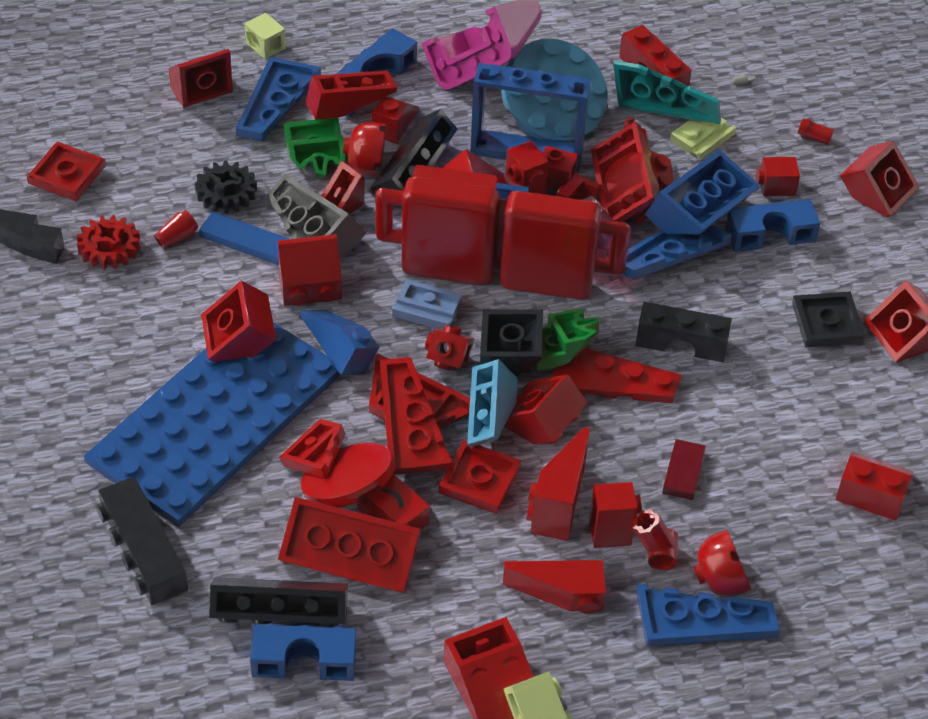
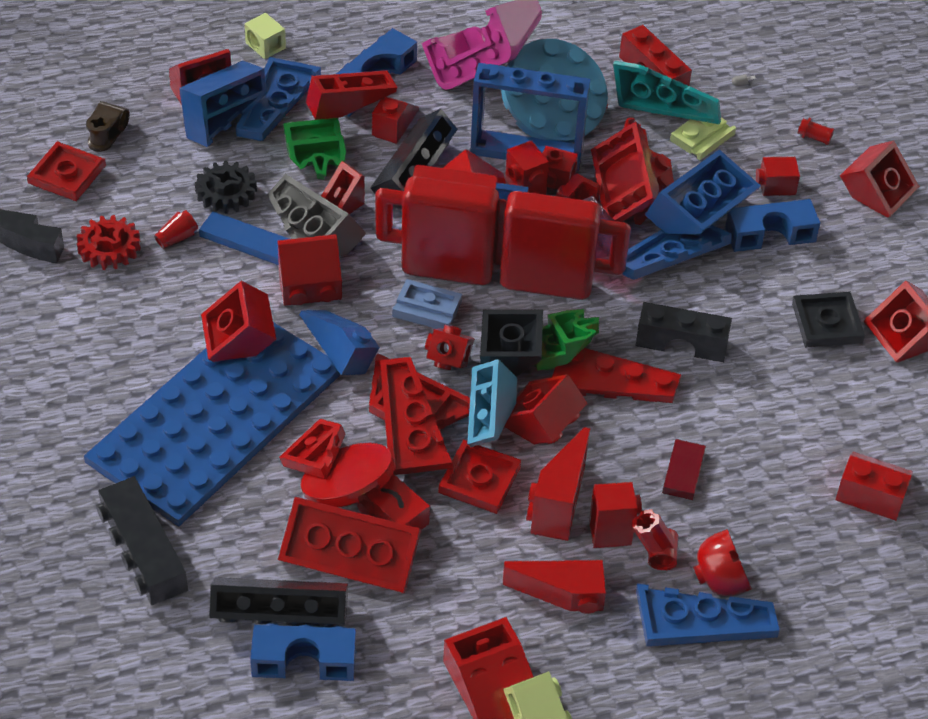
(106, 125): none -> dark brown piece
(219, 98): none -> blue wedge
(366, 148): red cylinder -> none

